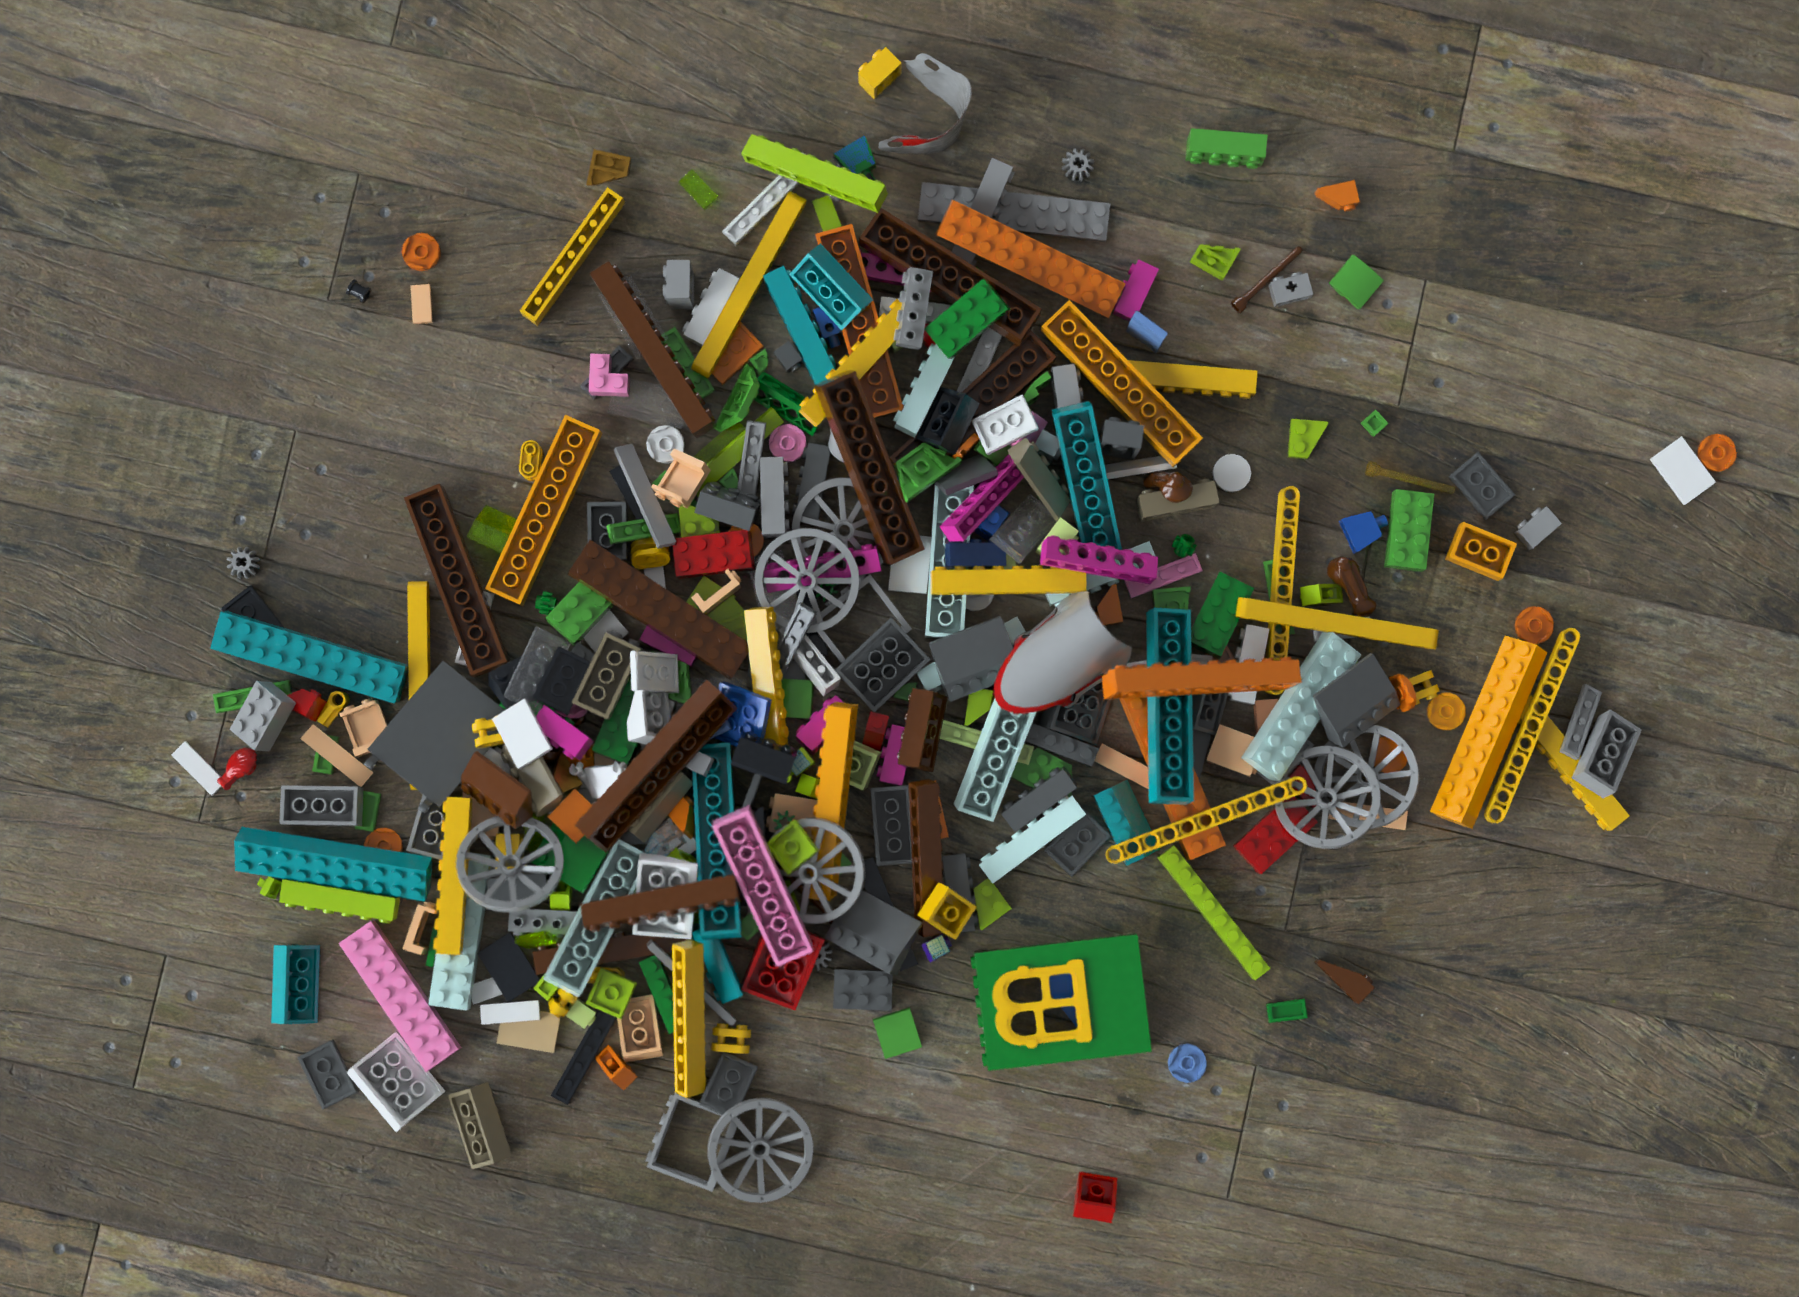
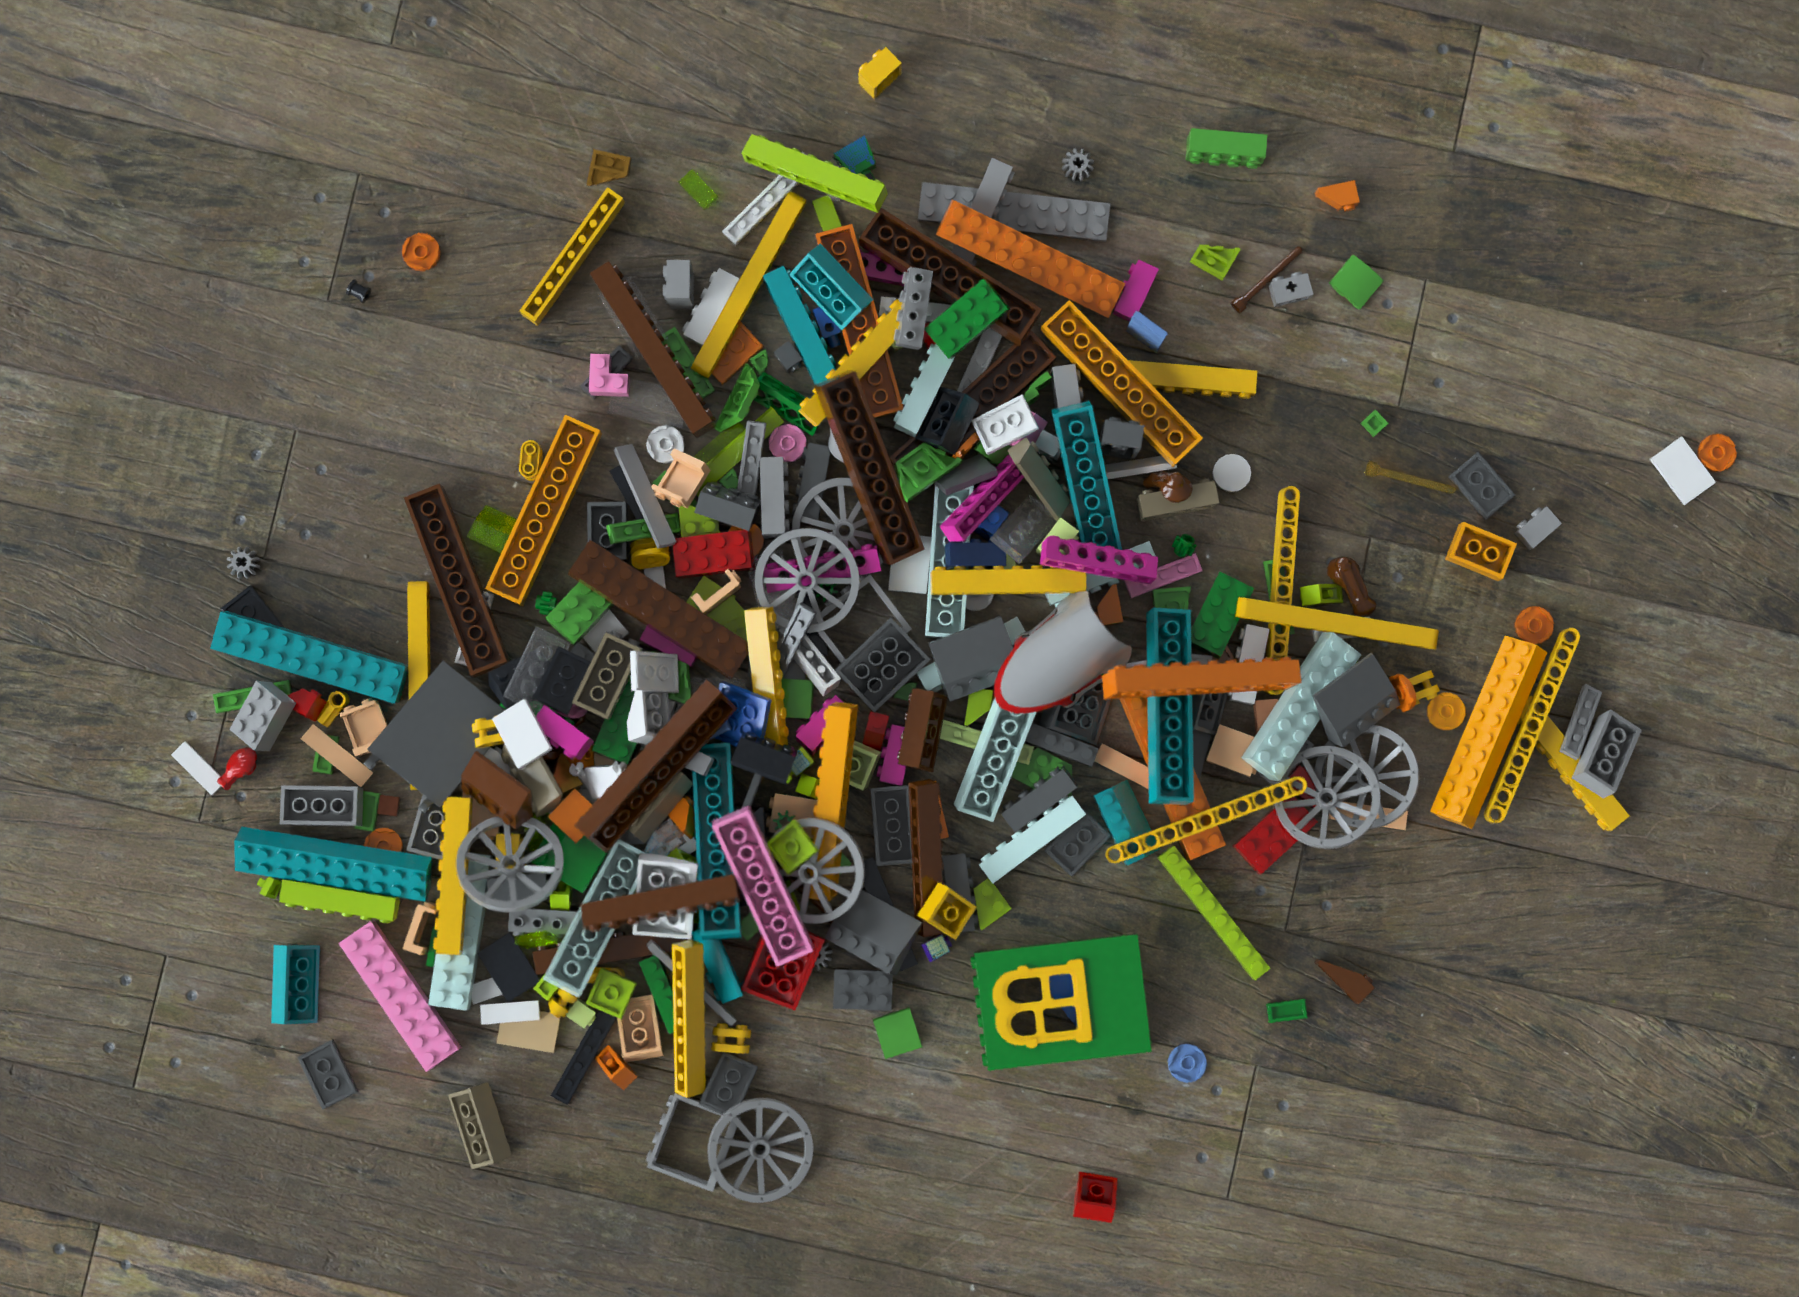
(388, 805): none -> copper tile
(395, 1082): white slope -> none
(421, 304): light nougat tile -> none
(948, 85): light grey piece -> none
(1304, 437): lime wing -> none
(1362, 529): blue torso -> none
(1385, 747): orange tile -> none
(1409, 530): bright green brick -> none

